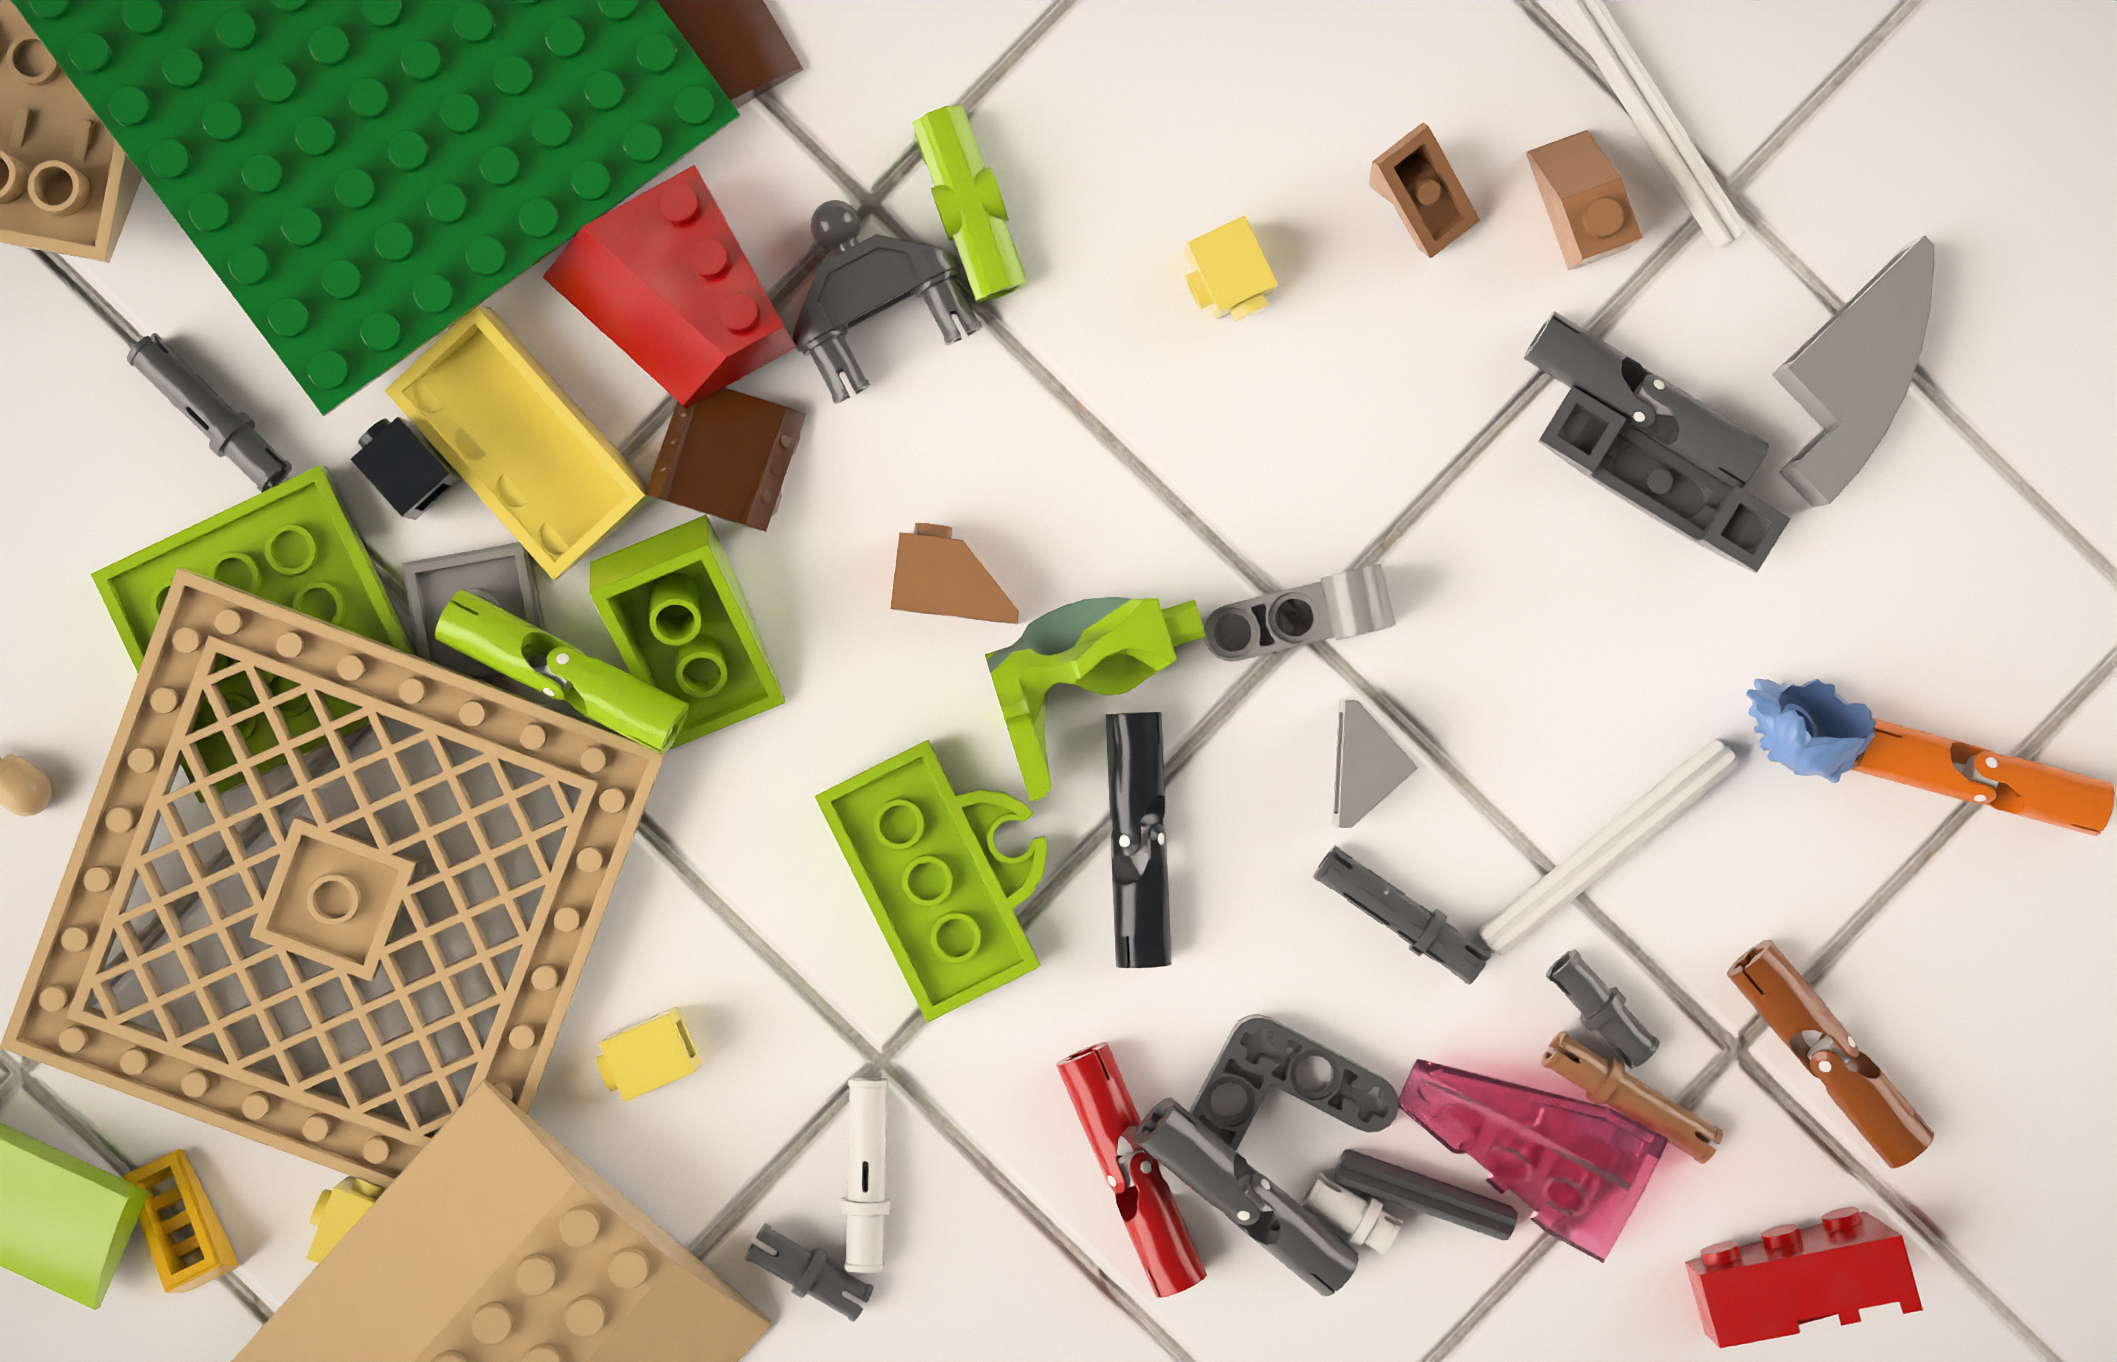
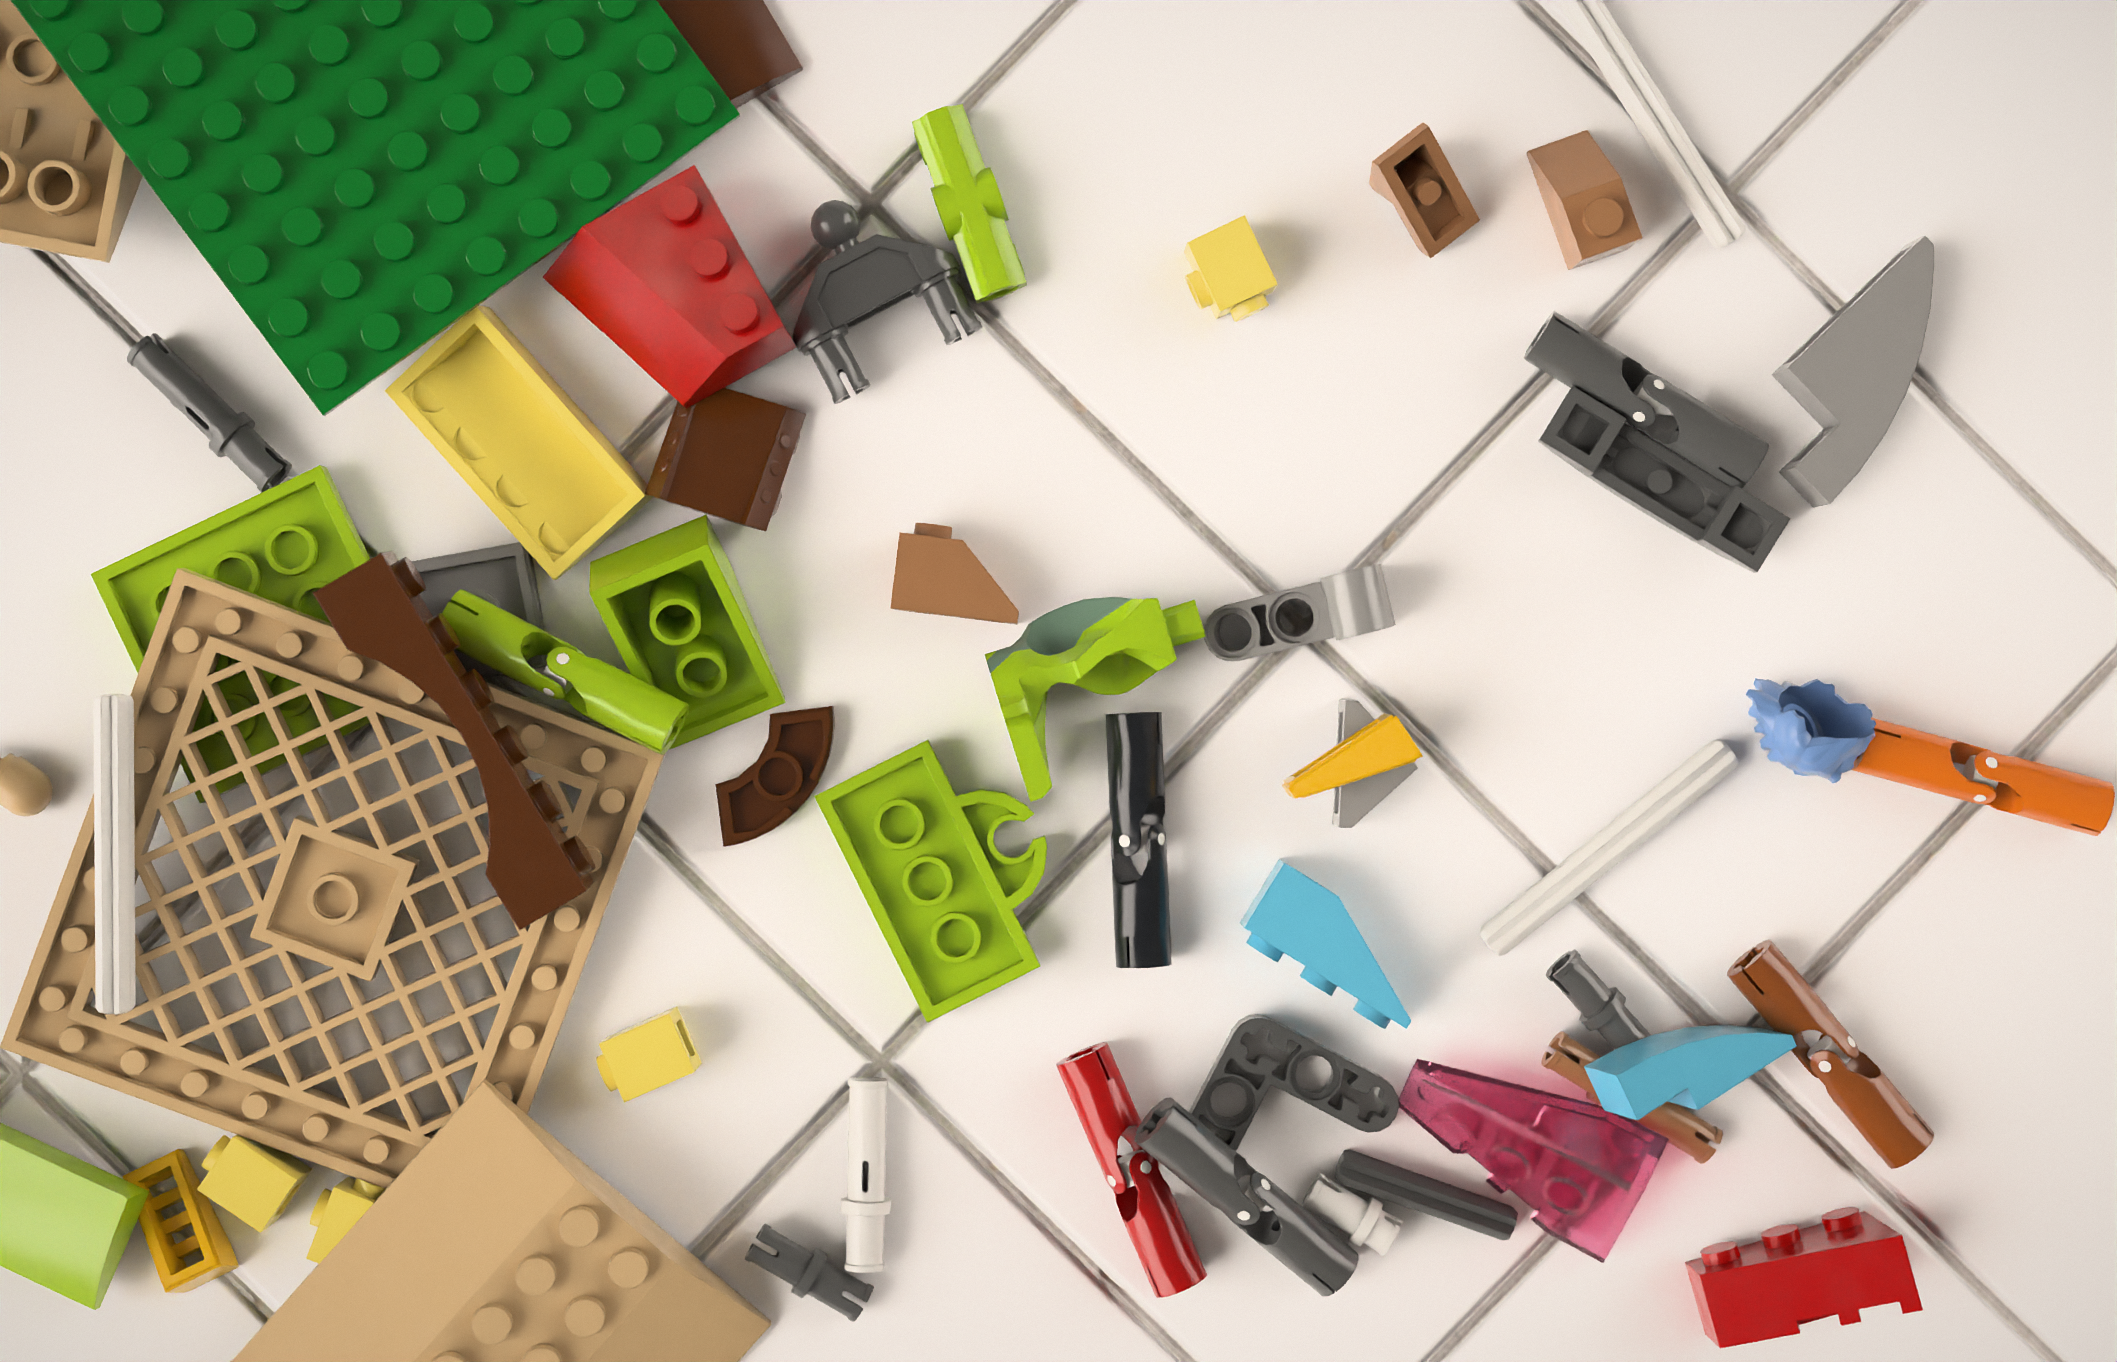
(114, 853): none -> white axle
(252, 1179): none -> light yellow brick
(385, 619): none -> reddish brown arch
(404, 466): black brick -> none
(780, 778): none -> reddish brown tile
(1315, 929): none -> medium azure slope
(1369, 751): none -> yellow slope
(1412, 922): dark grey pin -> none
(1682, 1067): none -> medium azure slope

